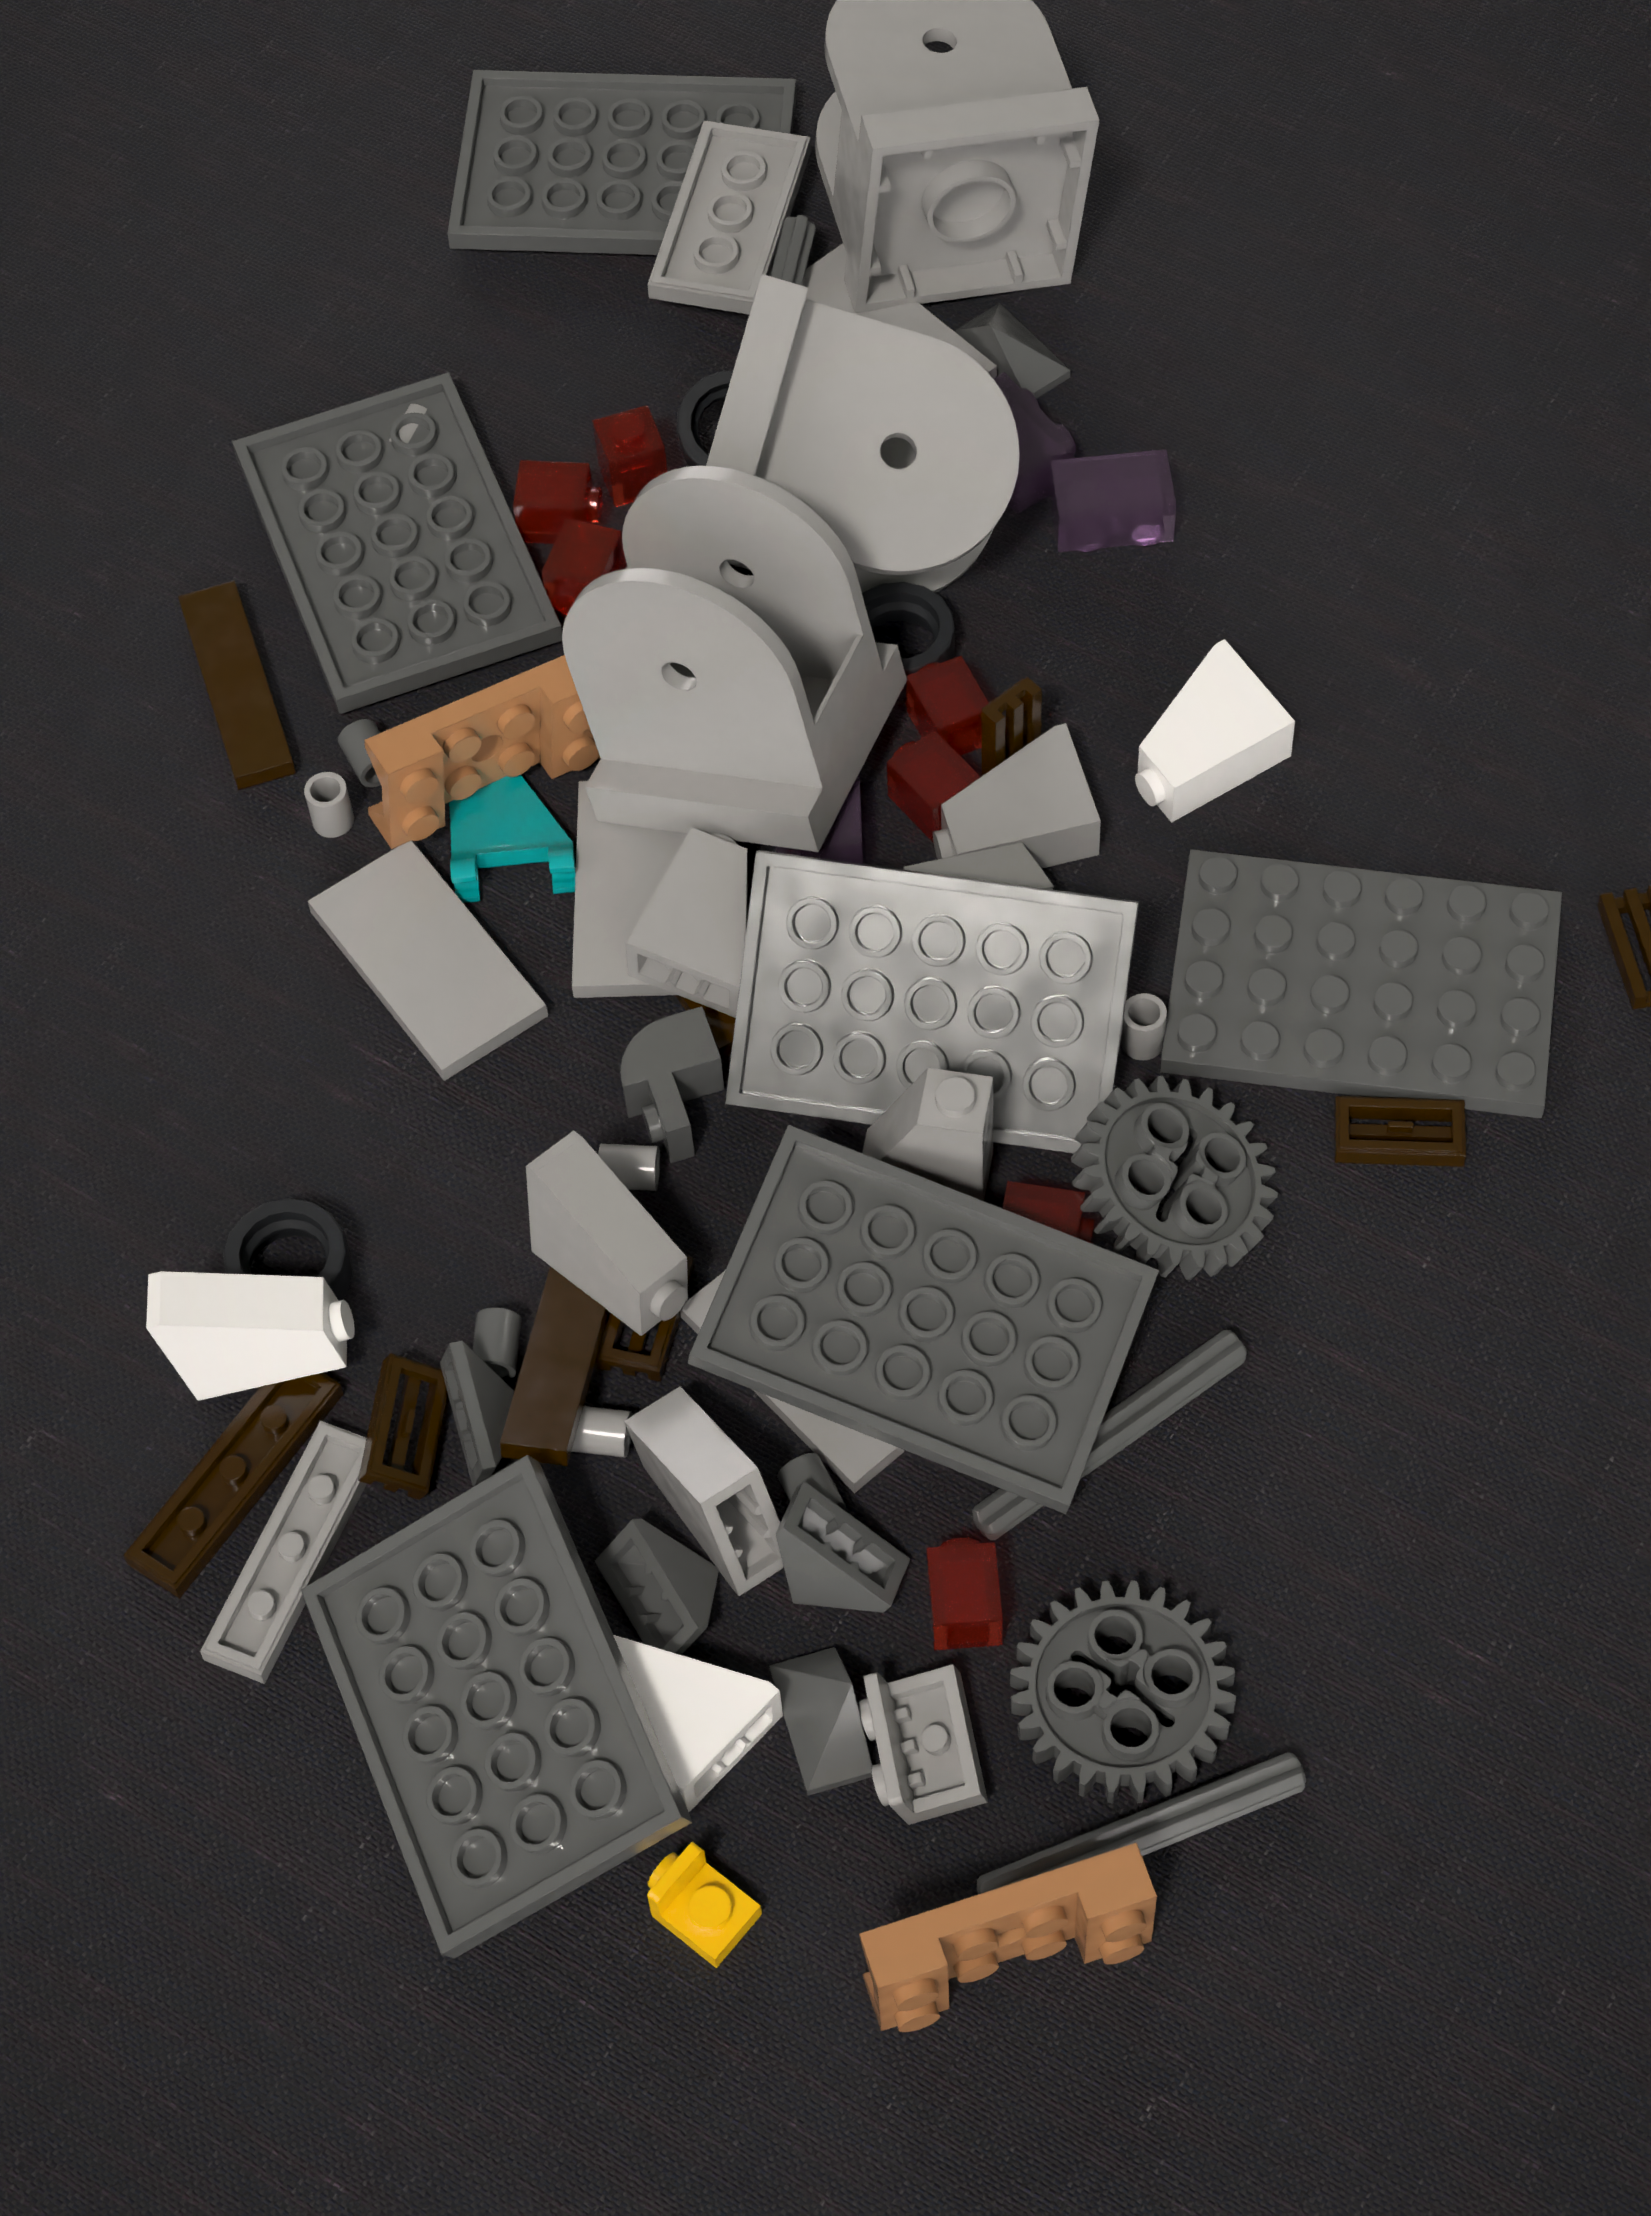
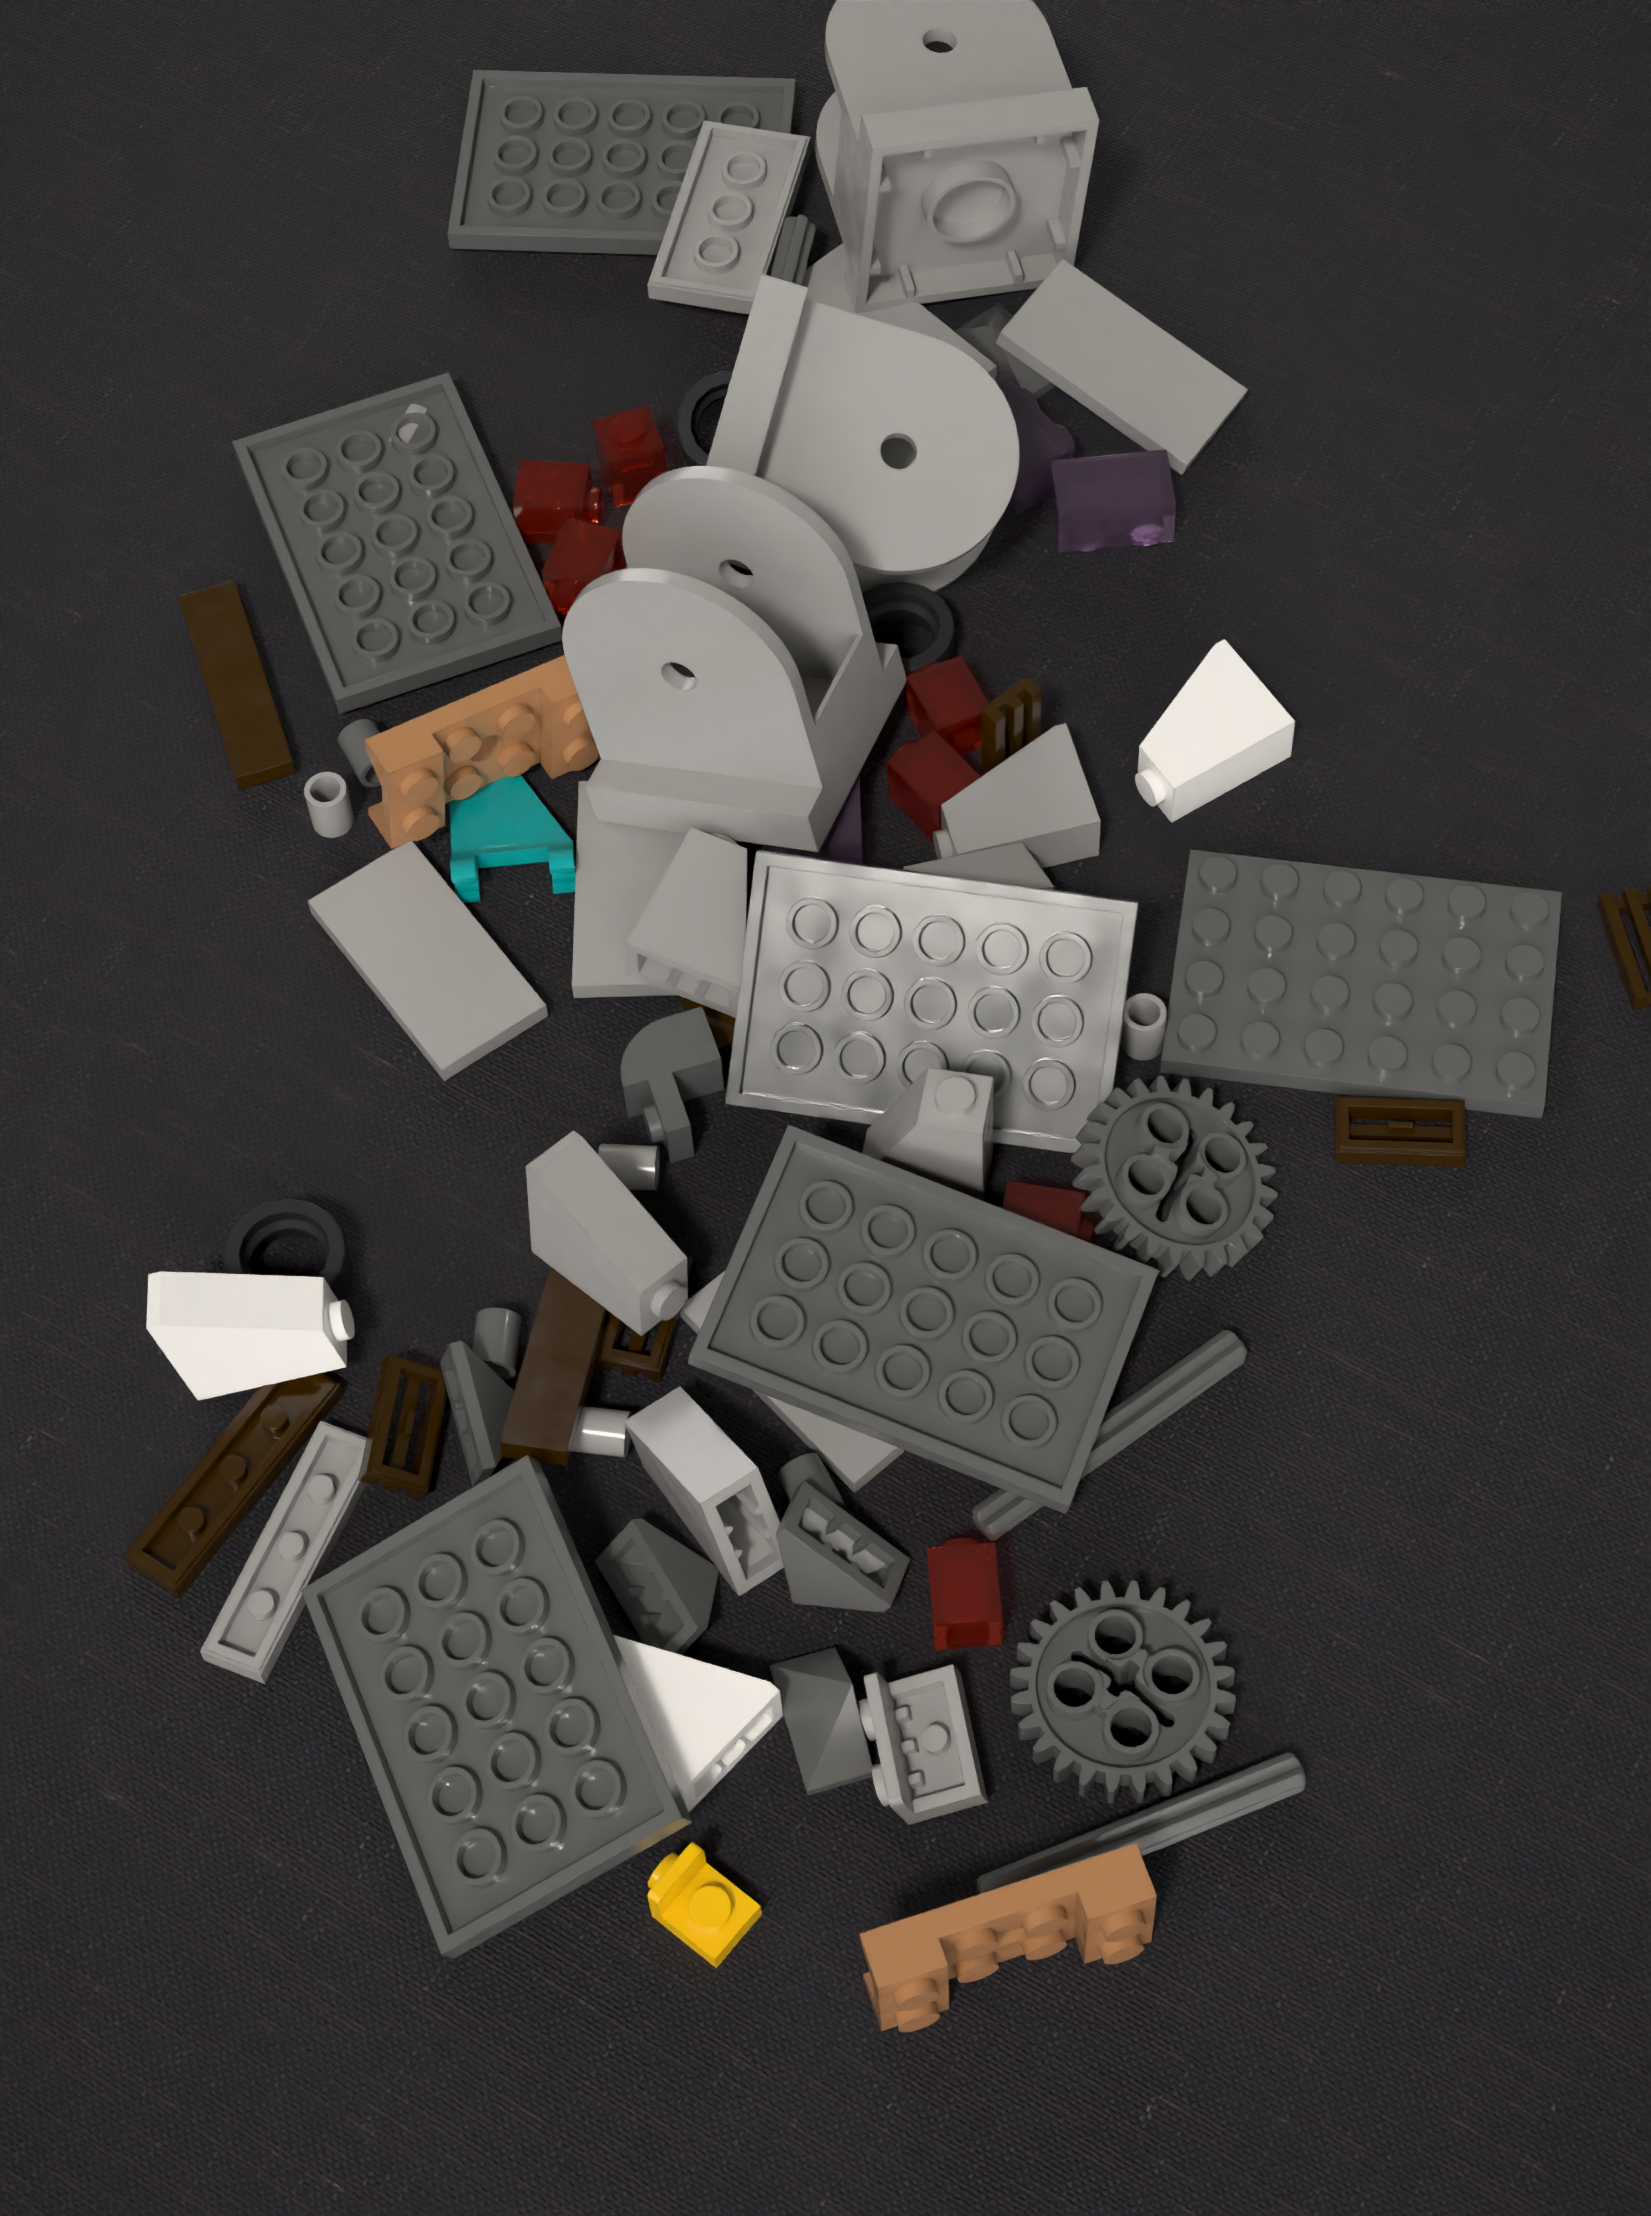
(1121, 365): none -> light grey tile

